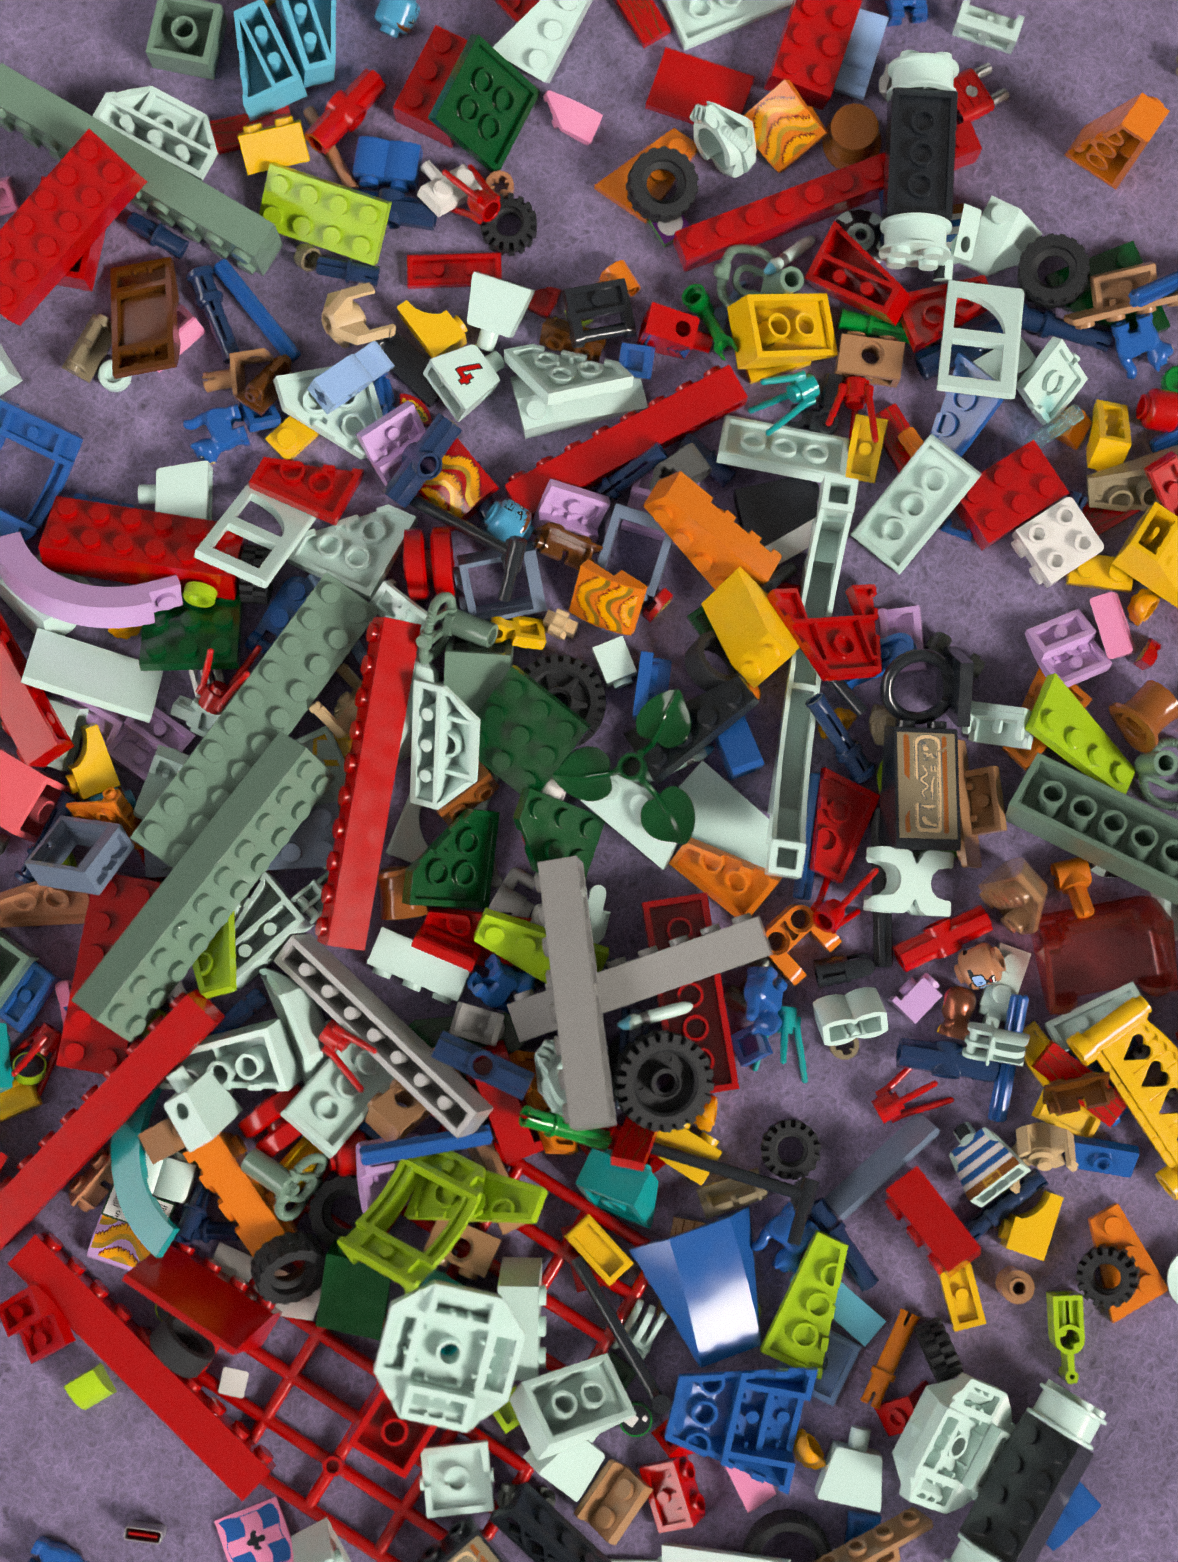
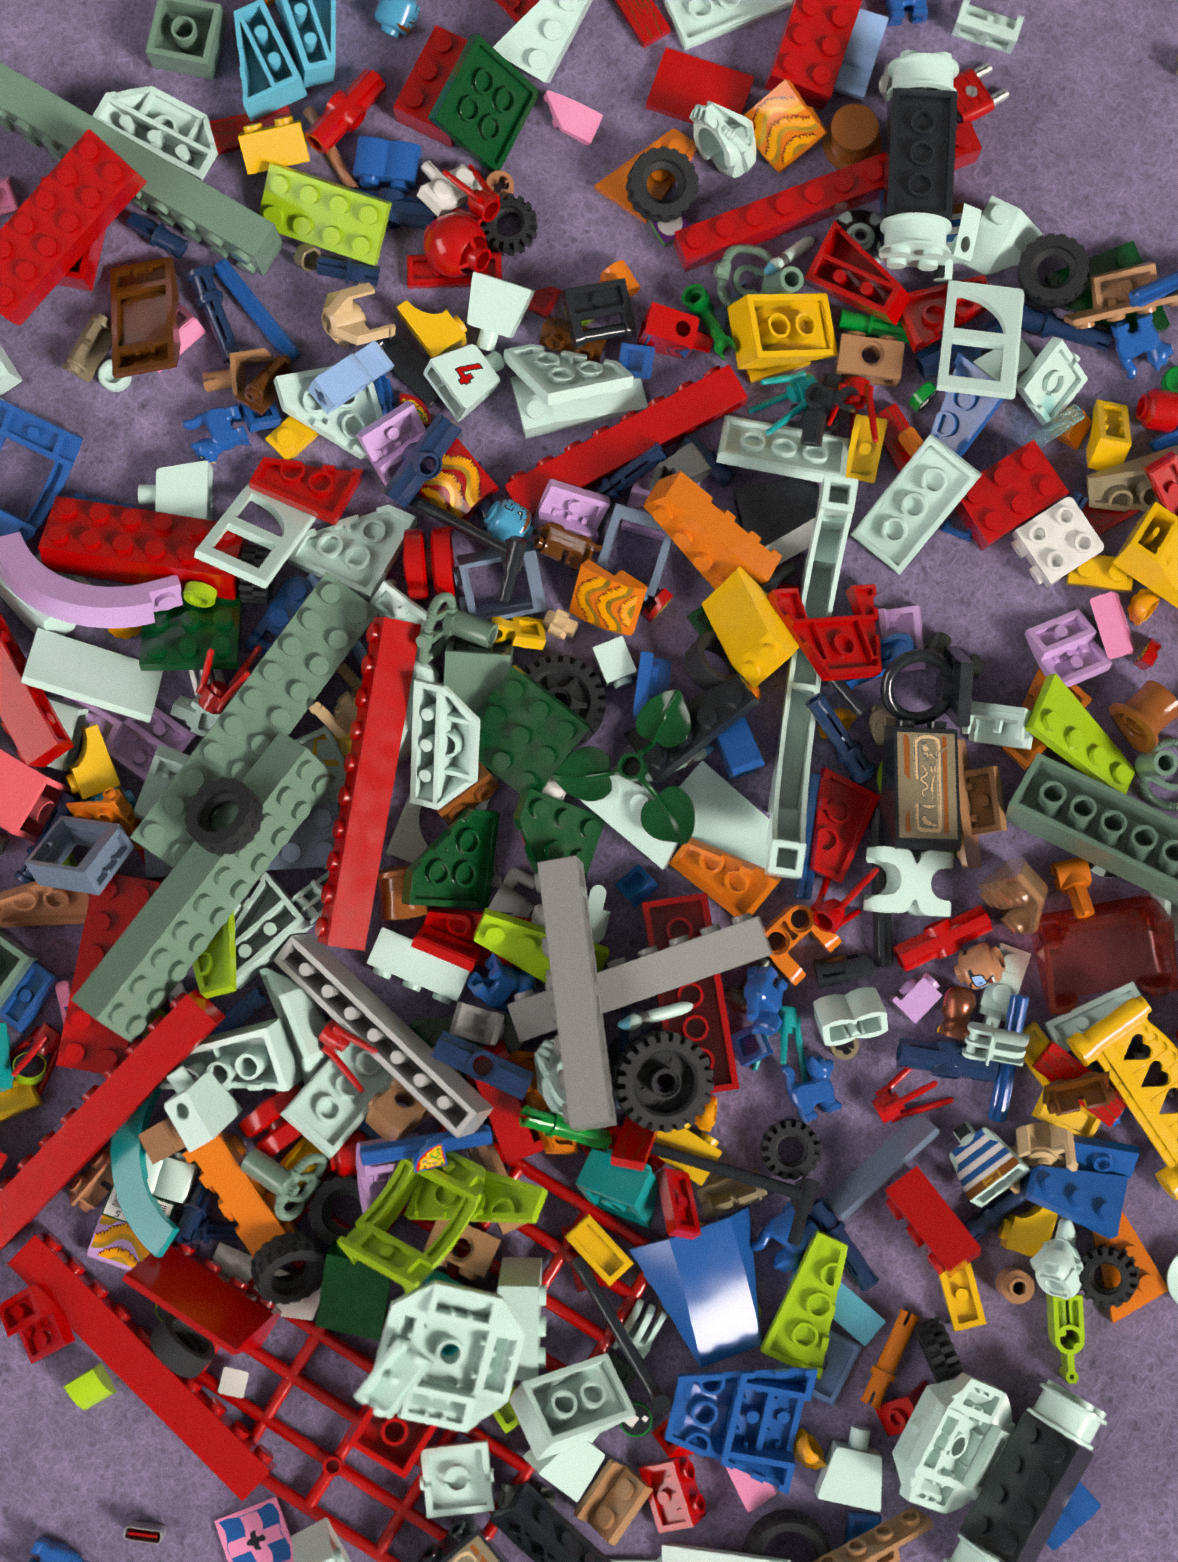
(208, 801): none -> black tyre
(394, 1378): none -> light aqua hinge
(430, 1155): none -> tile
(456, 245): none -> red brick
(636, 885): none -> blue plate
(678, 1203): none -> red plate
(814, 1091): none -> blue animal
(819, 399): none -> black bar
(922, 396): none -> green tile
(1059, 1263): none -> light aqua piece
(1080, 1196): none -> blue wing
(1117, 138): orange wedge -> none

